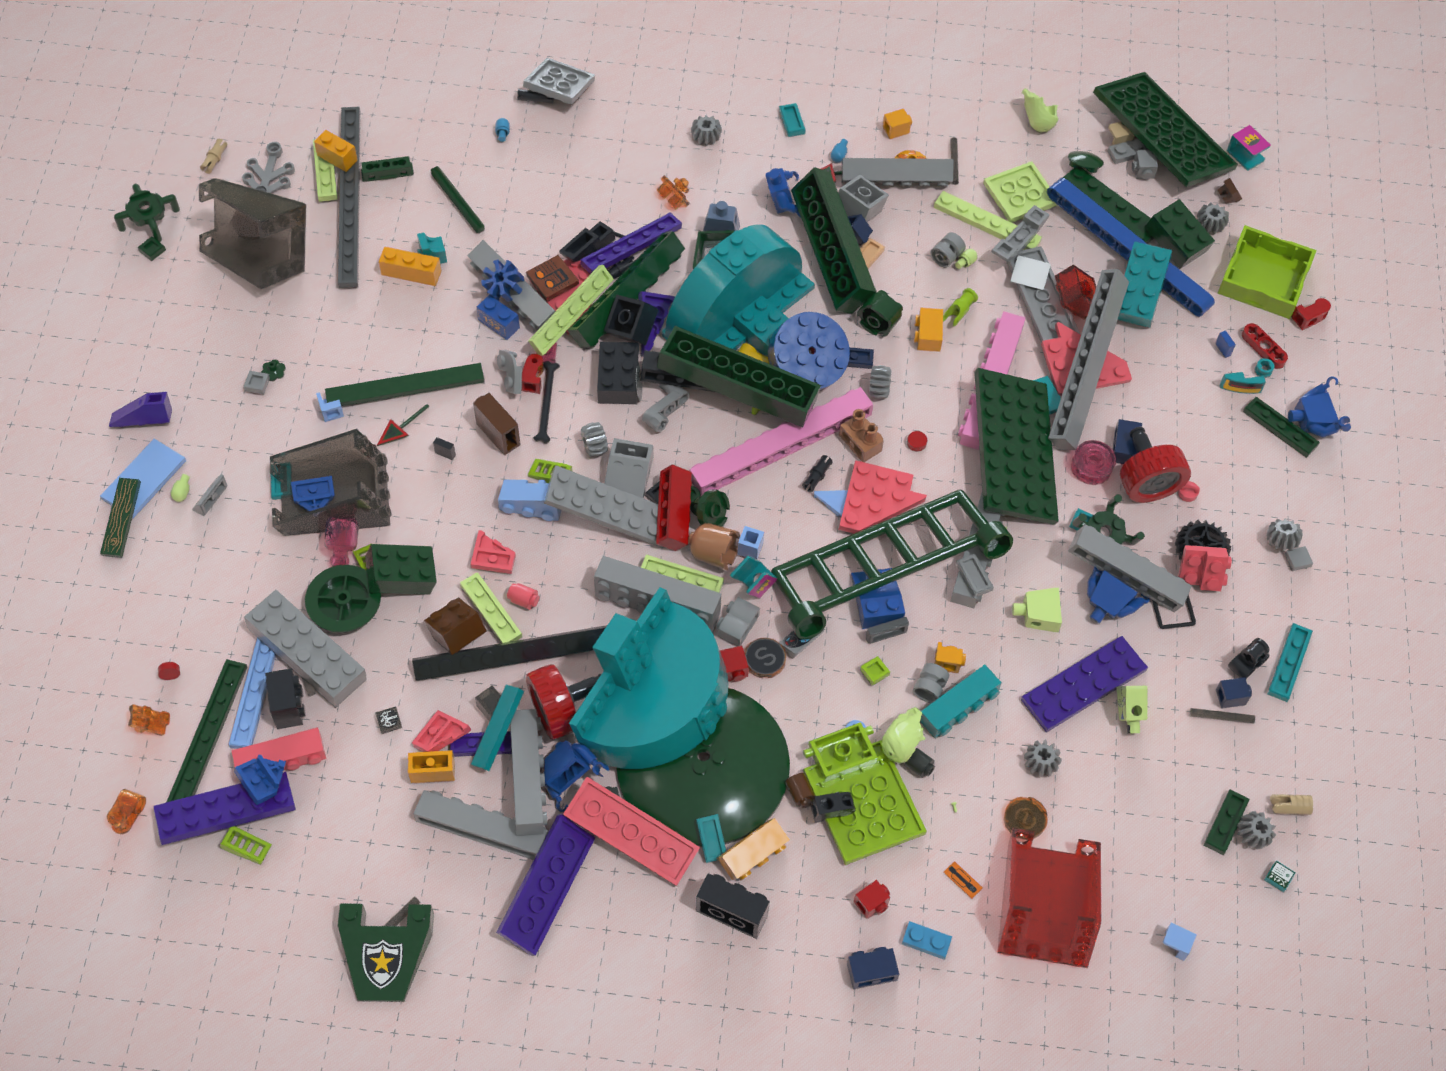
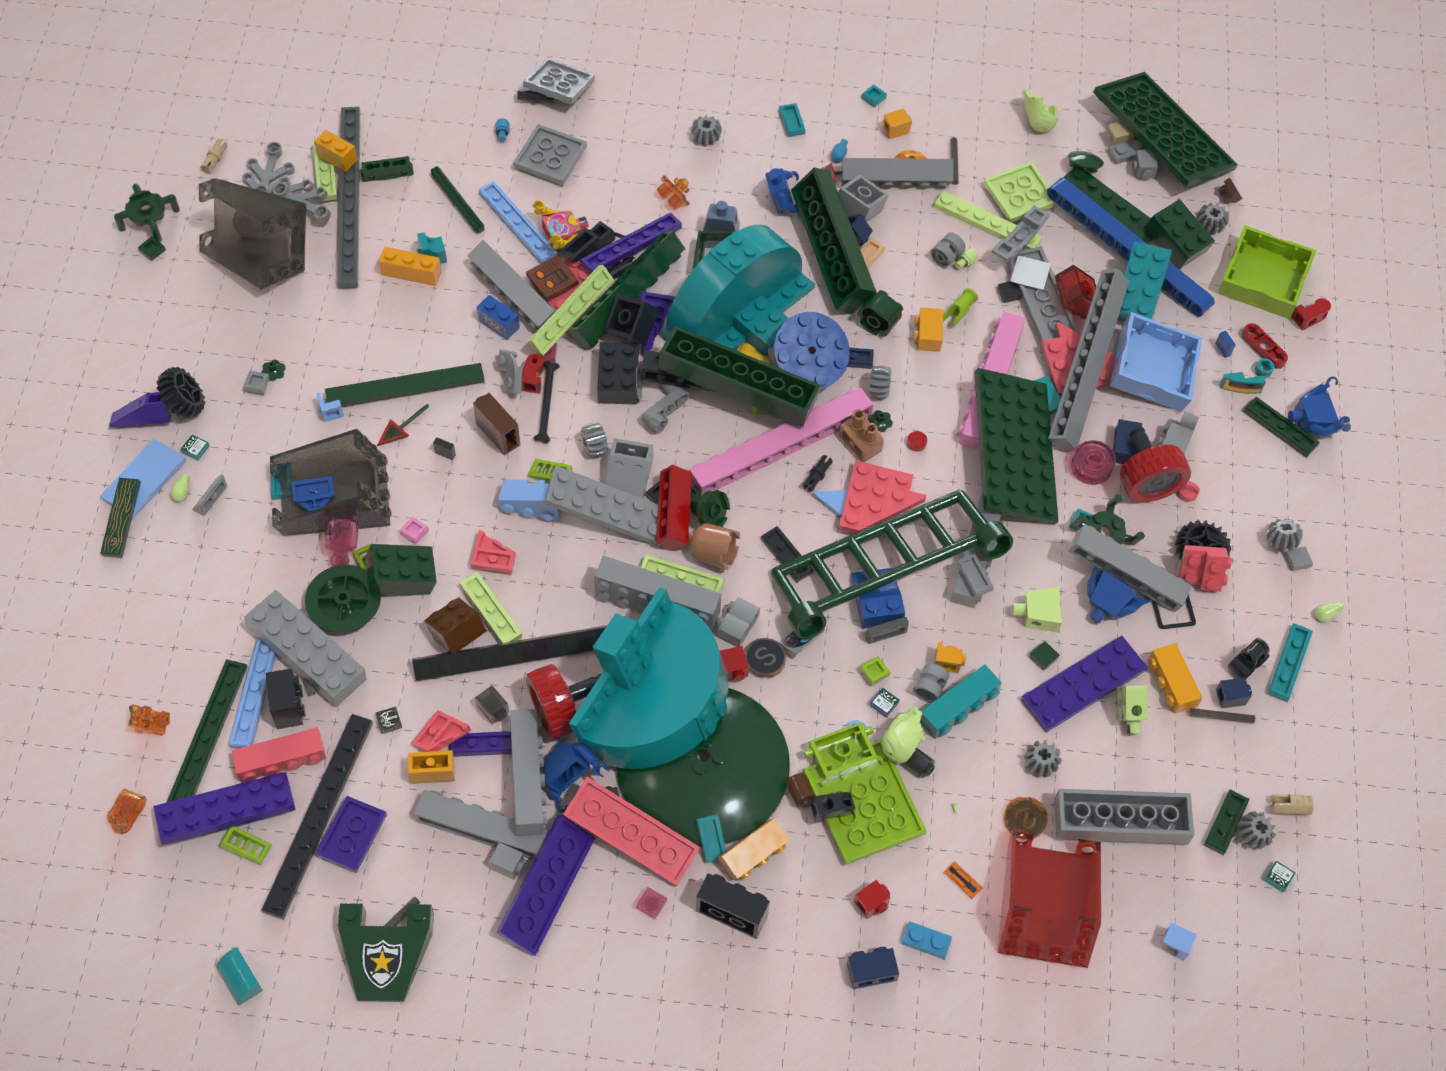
(168, 671): red tile -> none
(180, 392): none -> black gear
(195, 447): none -> tile
(238, 976): none -> teal brick
(260, 777): blue slope -> none
(284, 190): none -> light grey plant
(317, 817): none -> black plate
(351, 834): none -> dark purple plate
(414, 530): none -> bright pink tile
(497, 727): teal tile -> none
(502, 280): blue gear -> none
(507, 861): none -> light grey brick
(517, 222): none -> light blue tile
(523, 596): coral brick -> none
(550, 154): none -> light grey plate
(559, 225): none -> torso
(651, 903): none -> clear pink plate
(748, 570): teal piece -> none
(750, 542): light blue brick -> none
(784, 551): none -> black tile
(873, 95): none -> teal tile
(881, 419): none -> dark green plant
(884, 702): none -> tile
(1009, 291): none -> black tile
(1044, 655): none -> dark green tile
(1124, 816): none -> light grey brick
(1156, 362): none -> light blue tile
(1174, 678): none -> light orange brick
(1179, 433): none -> light grey hinge
(1247, 146): piece -> none
(1328, 611): none -> yellowish green cylinder

